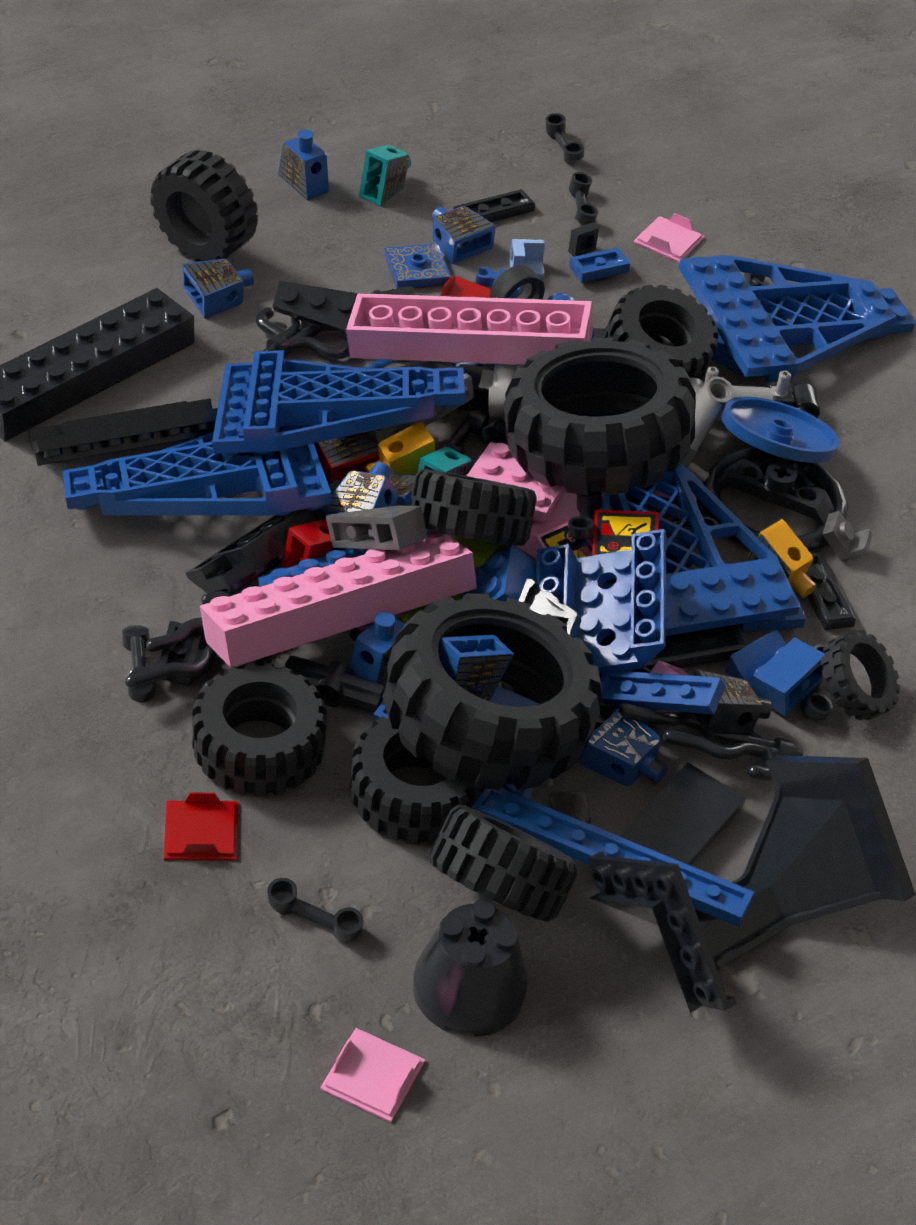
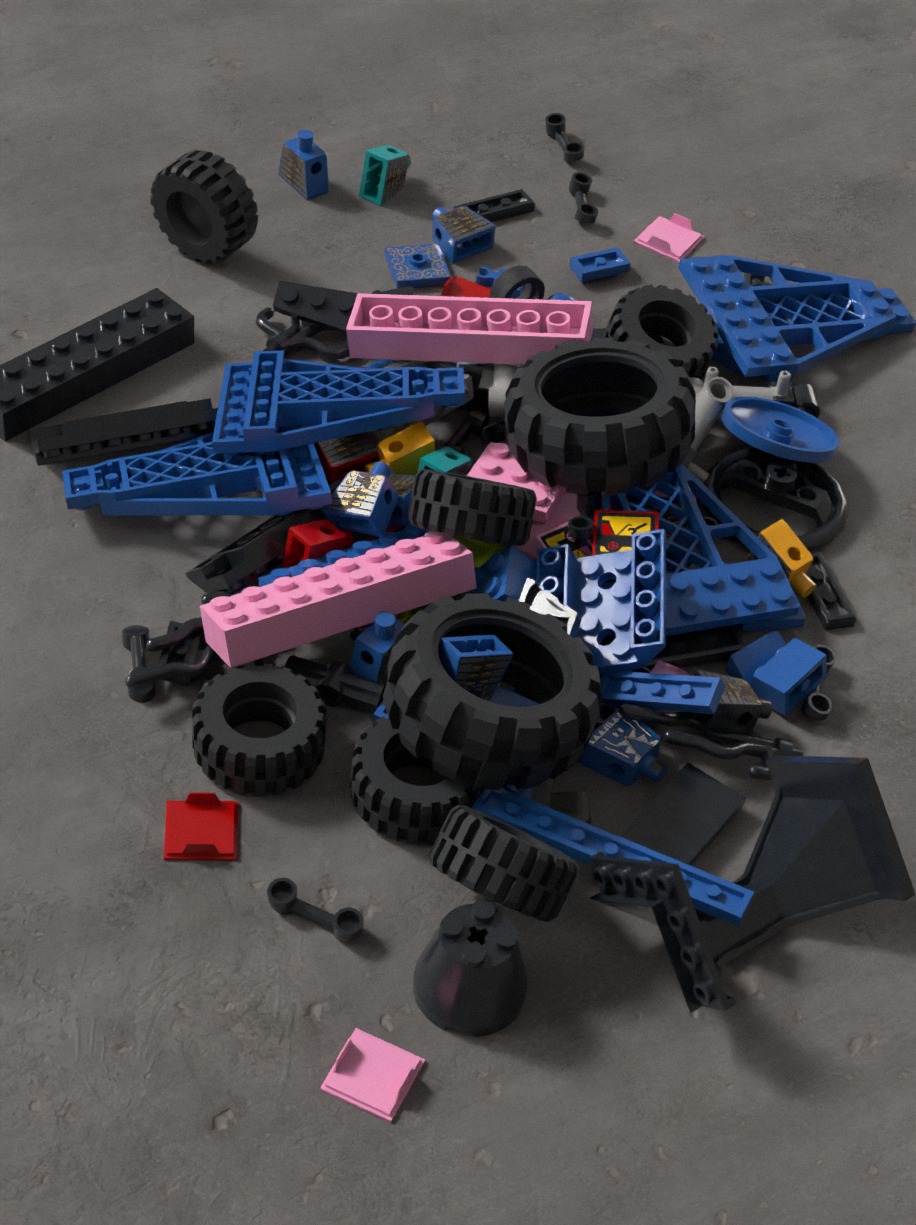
(215, 285): torso -> none
(377, 528): dark grey slope -> none
(528, 254): light blue panel -> none
(583, 239): black tile -> none
(843, 539): flat silver bracket -> none
(843, 683): black tyre -> none

